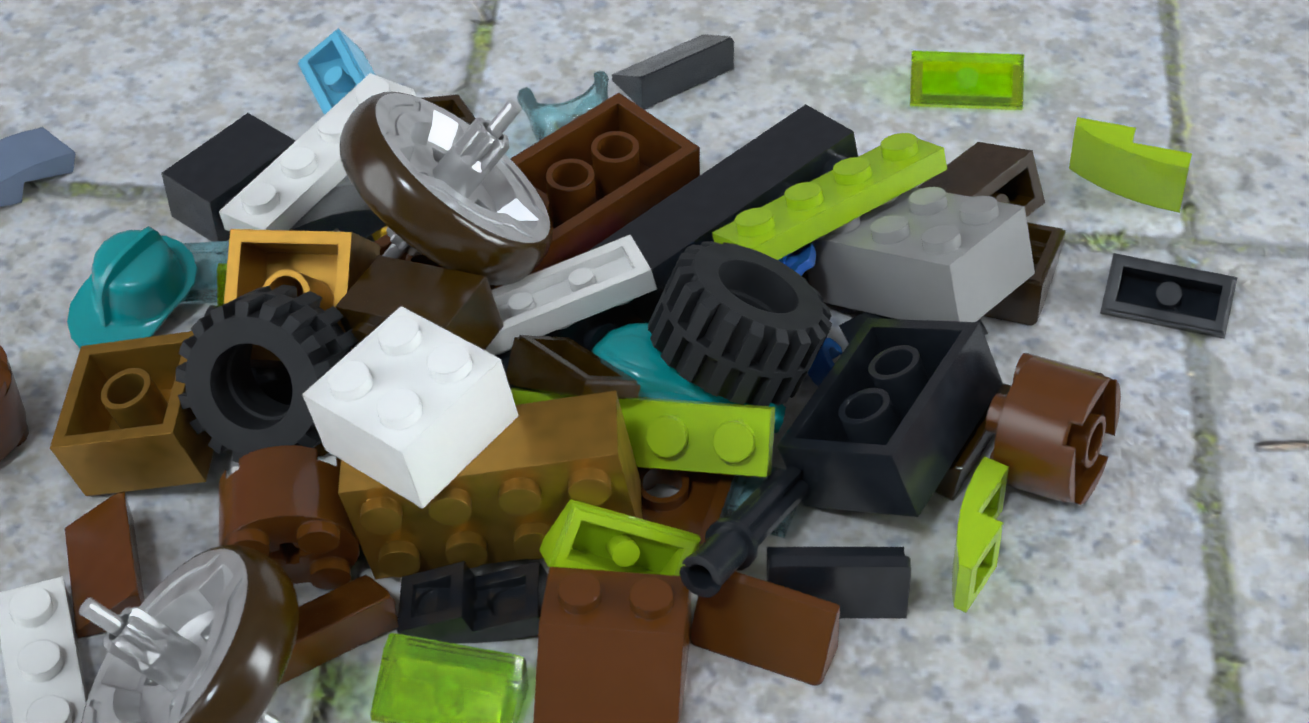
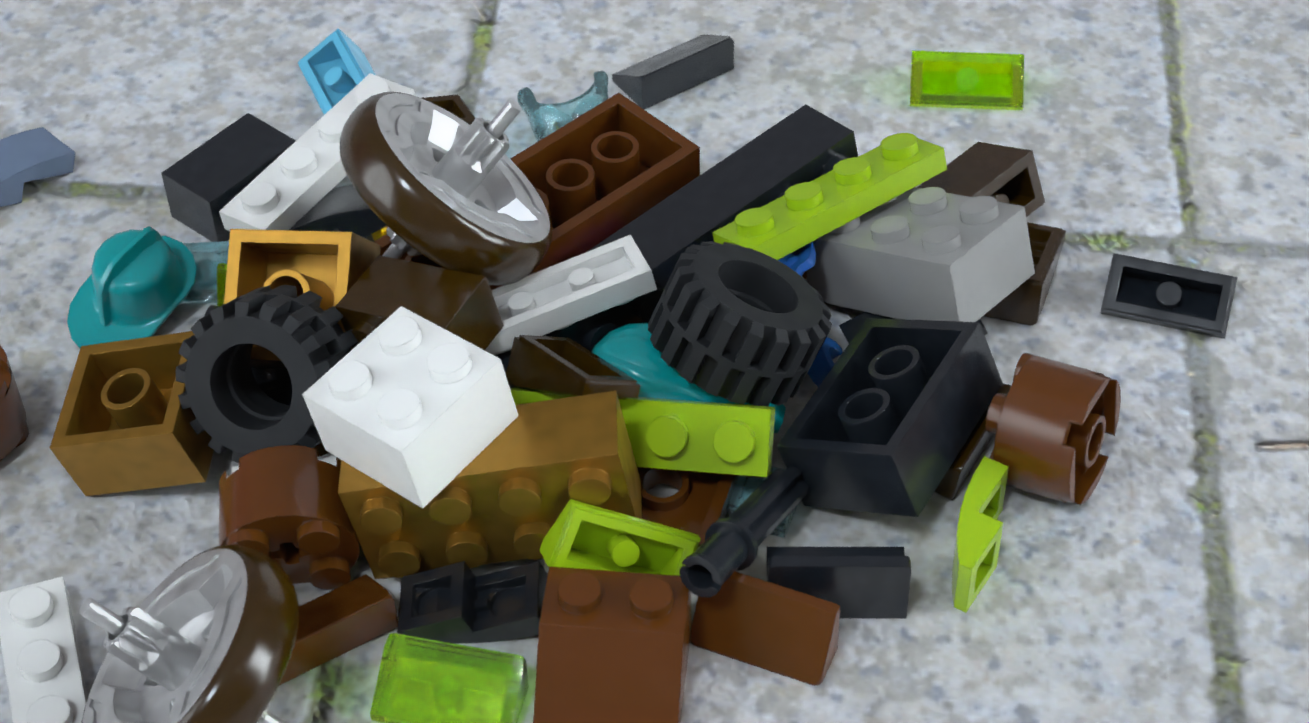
(104, 561): reddish brown slope -> none
(1132, 170): lime slope -> none

